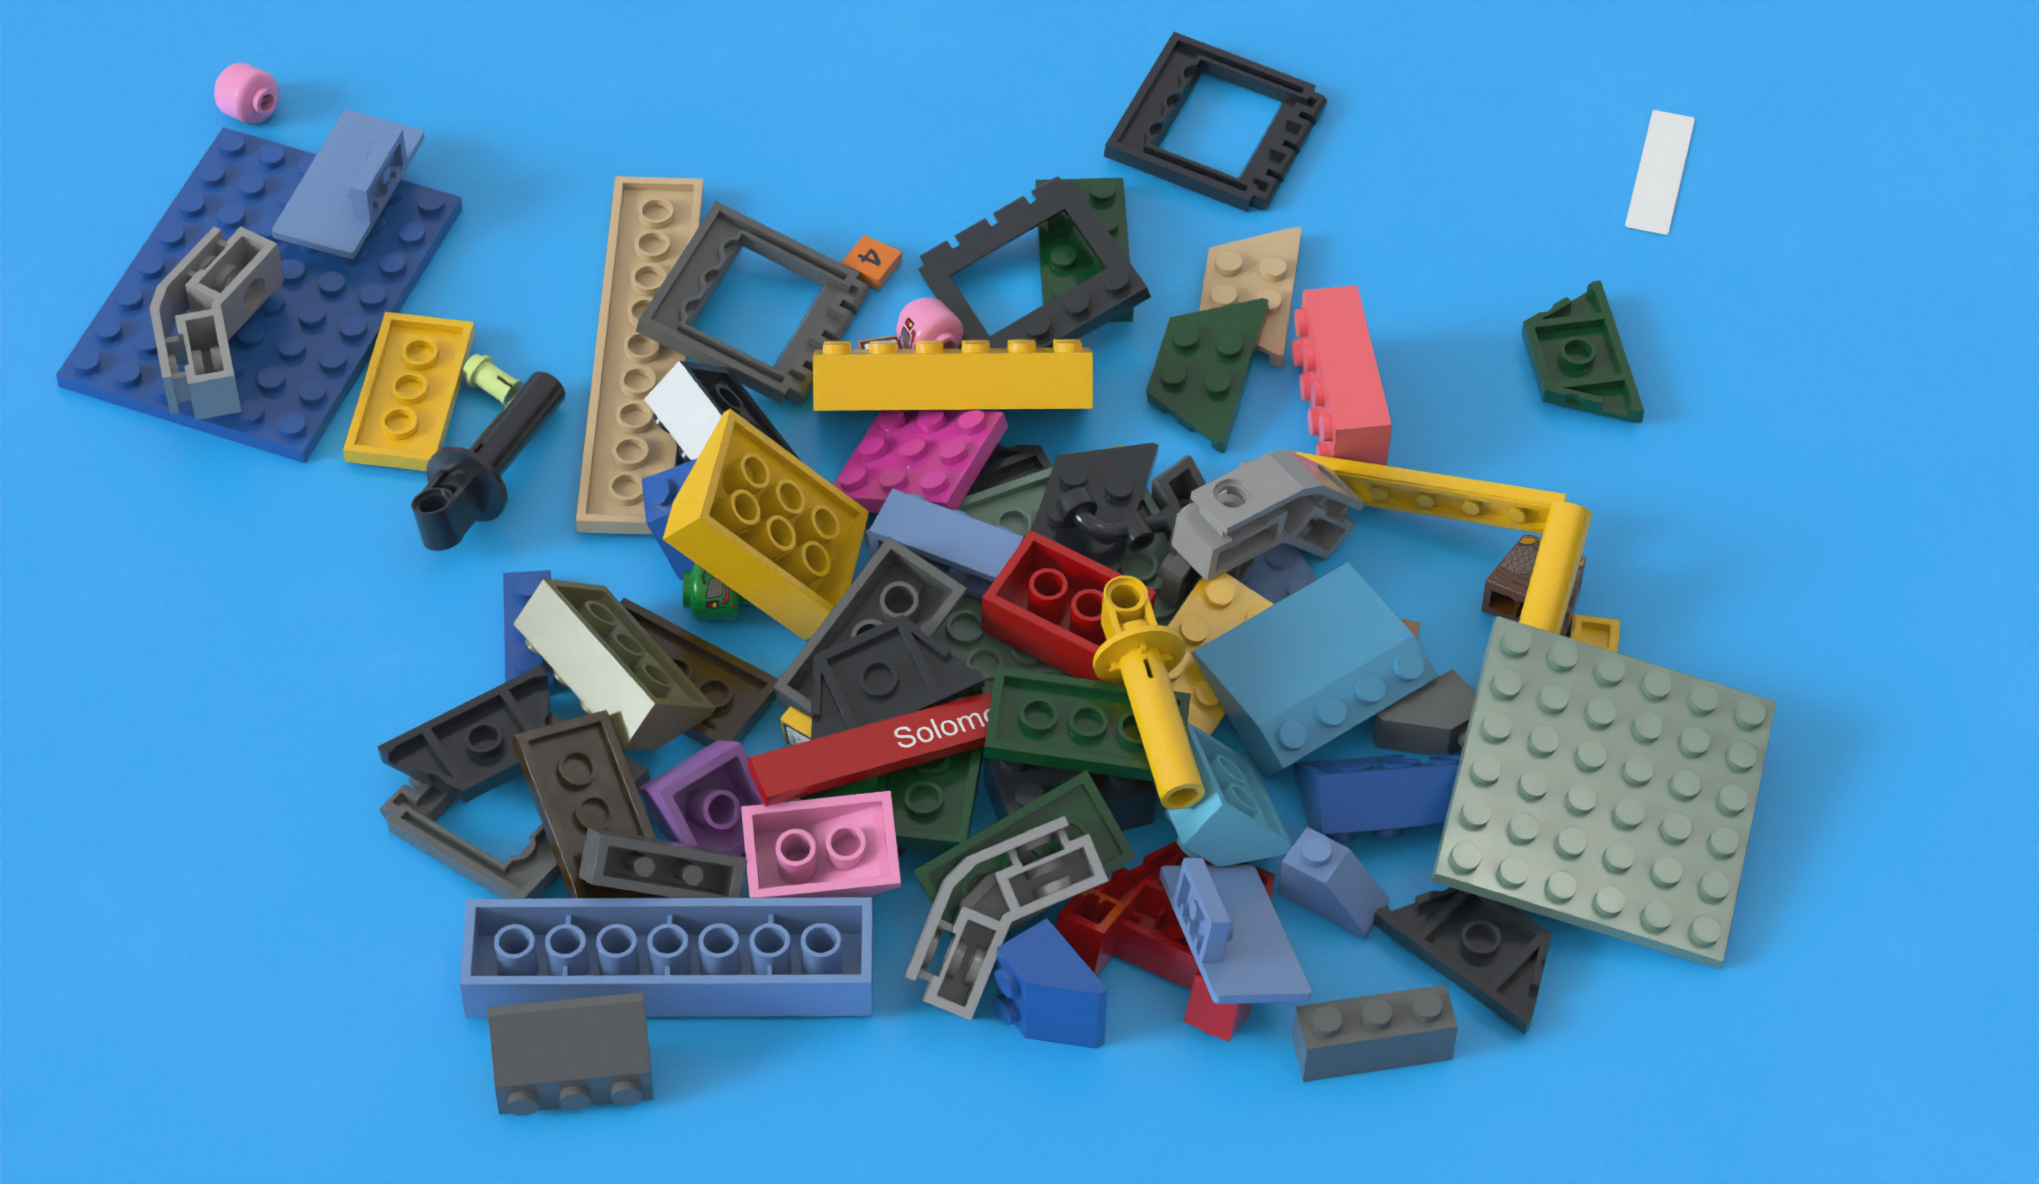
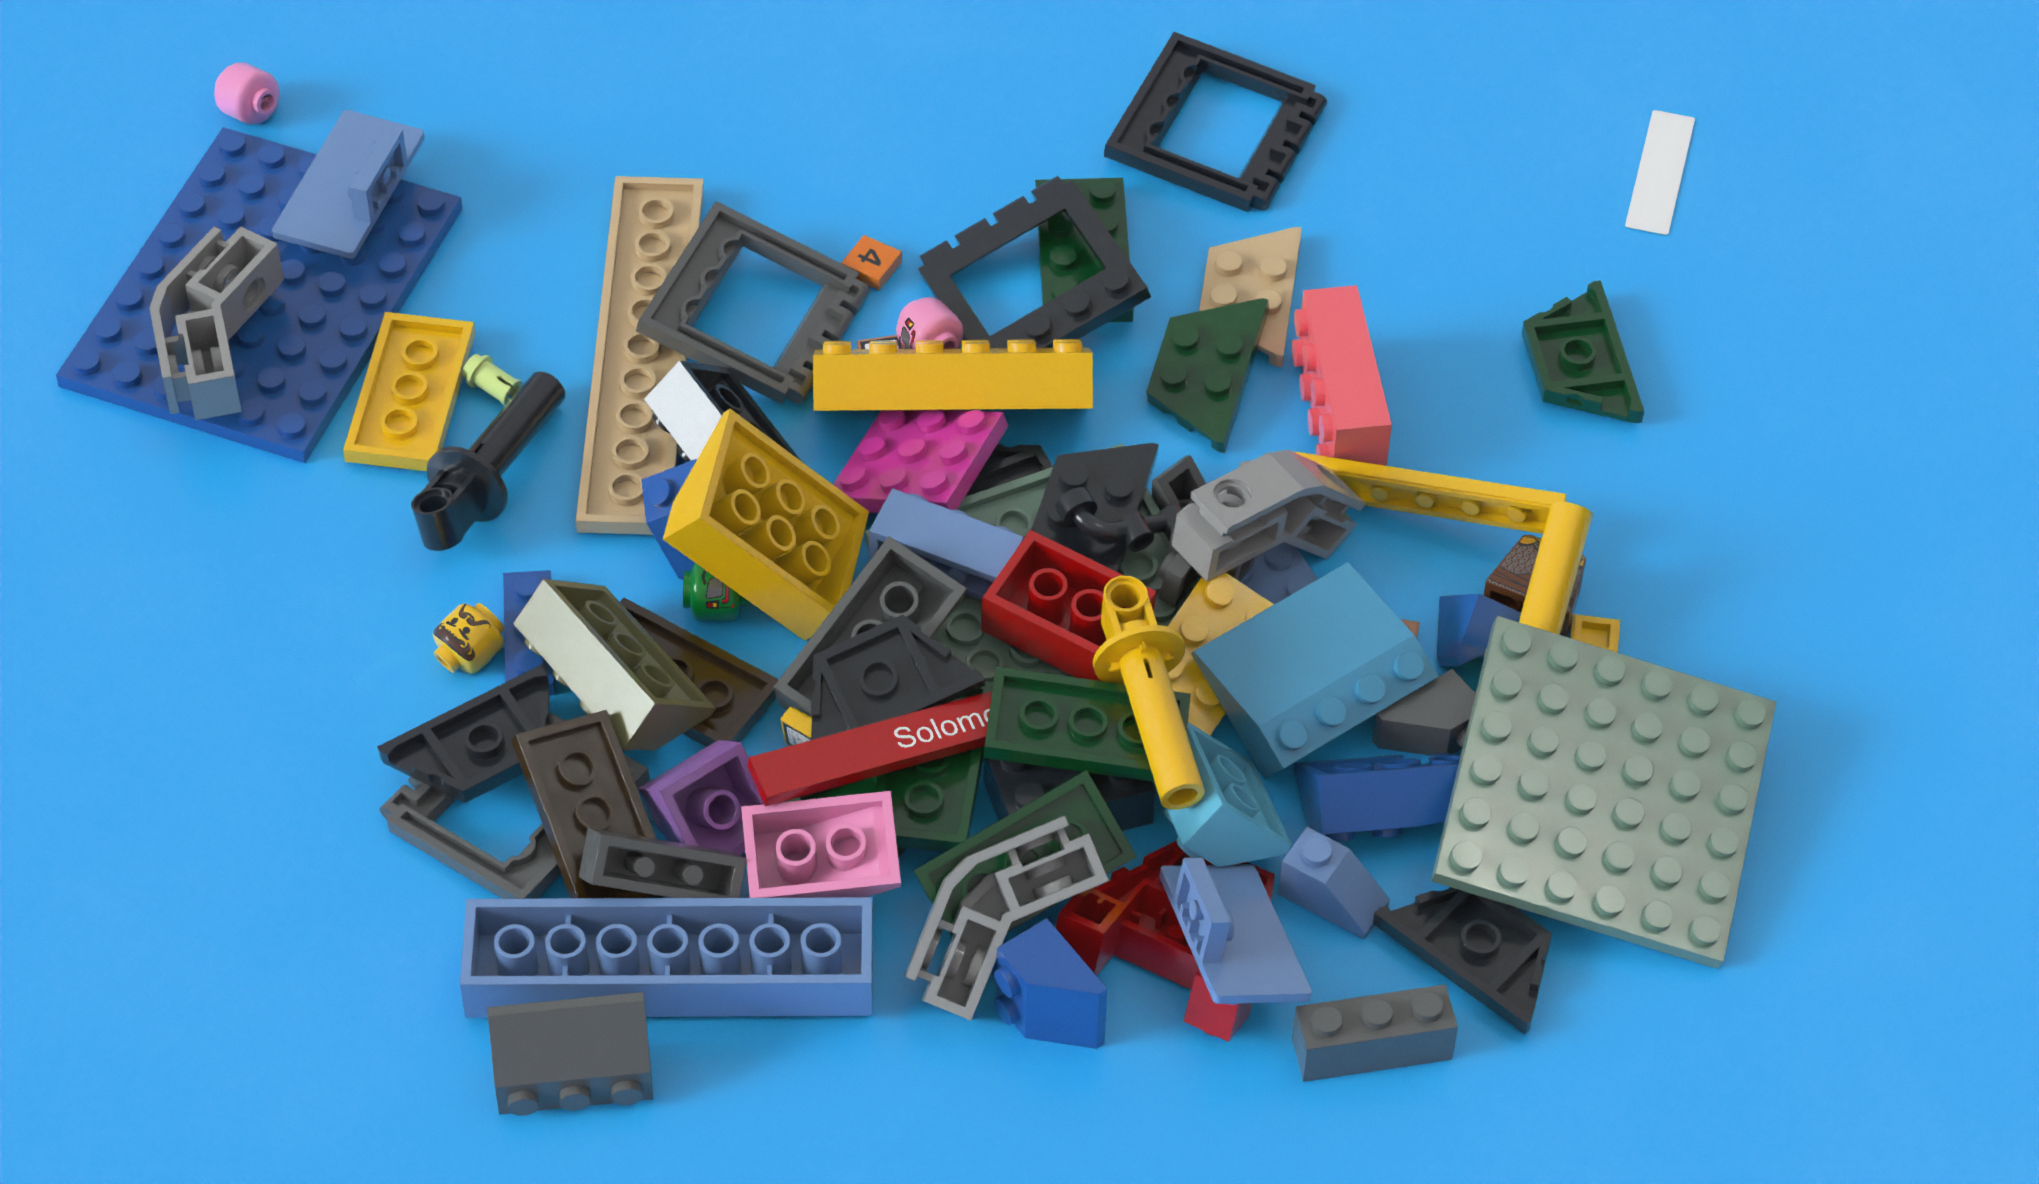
(468, 638): none -> yellow head
(1466, 626): none -> blue slope

